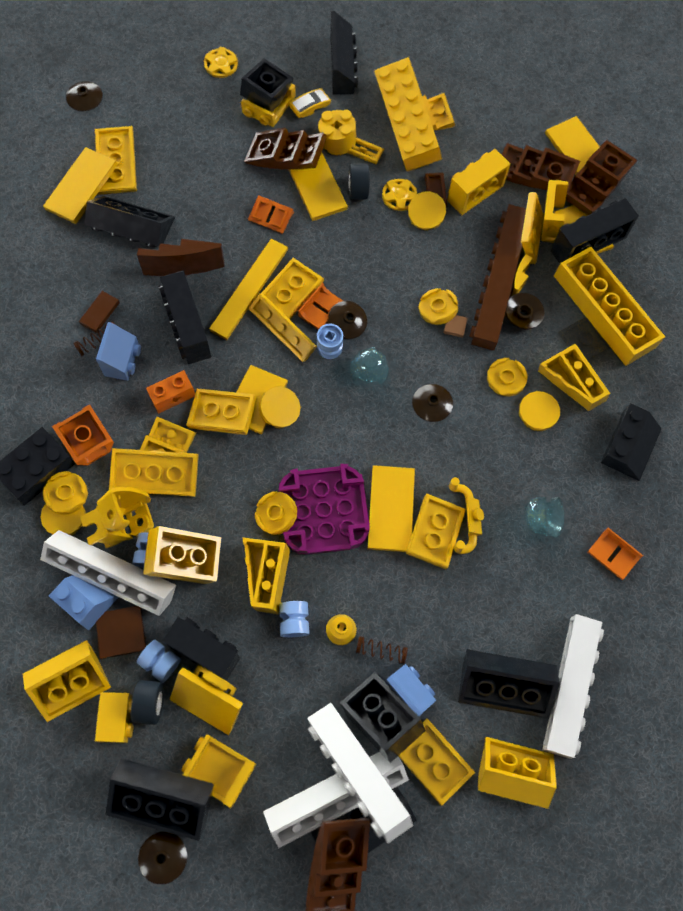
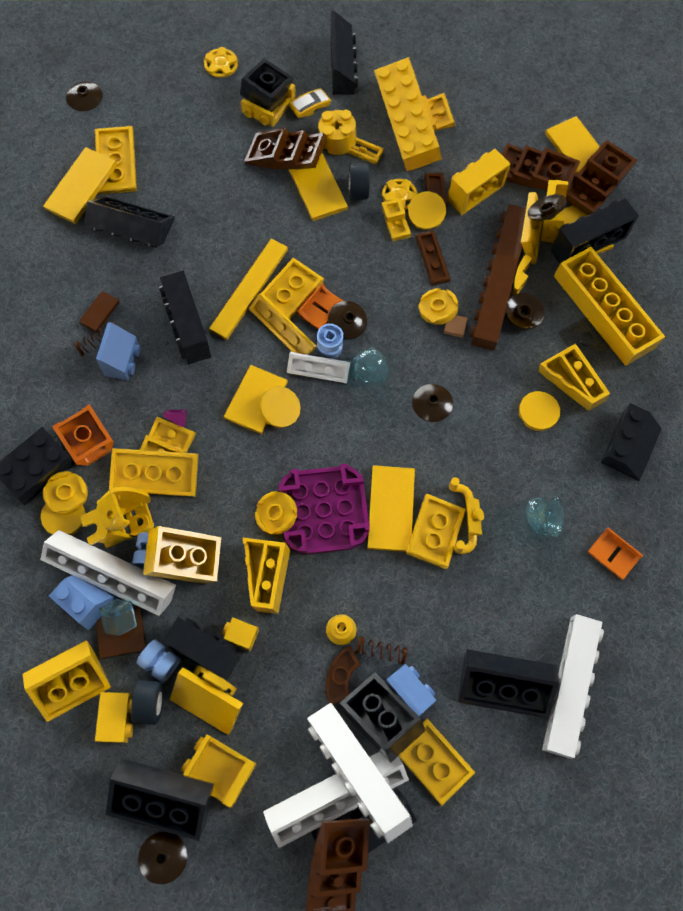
(118, 617): none -> clear light blue panel
(171, 391): orange brick -> none
(177, 416): none -> magenta slope
(190, 256): reddish brown slope -> none
(221, 411): yellow tile -> none
(240, 634): none -> yellow brick
(278, 219): orange piece -> none
(293, 618): light blue wheel -> none
(318, 367): none -> white tile
(339, 675): none -> reddish brown tile
(395, 219): none -> yellow slope
(432, 258): none -> reddish brown tile
(507, 377): yellow tile -> none
(517, 773): yellow slope -> none
(547, 207): none -> dark brown dish

